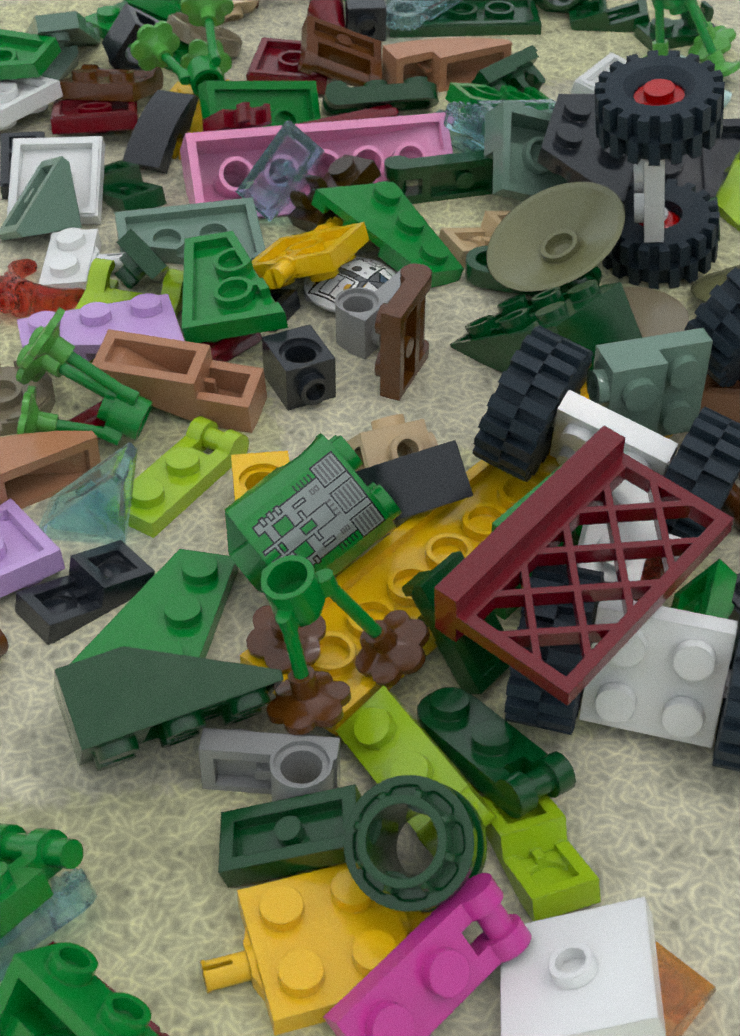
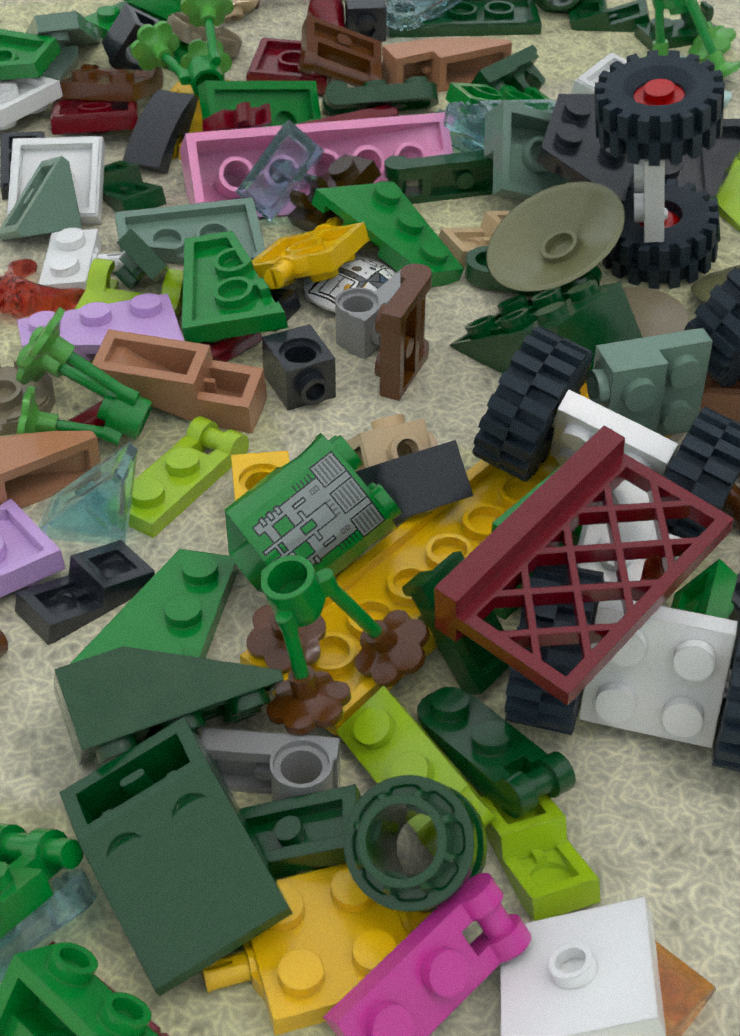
(174, 855): none -> dark green slope

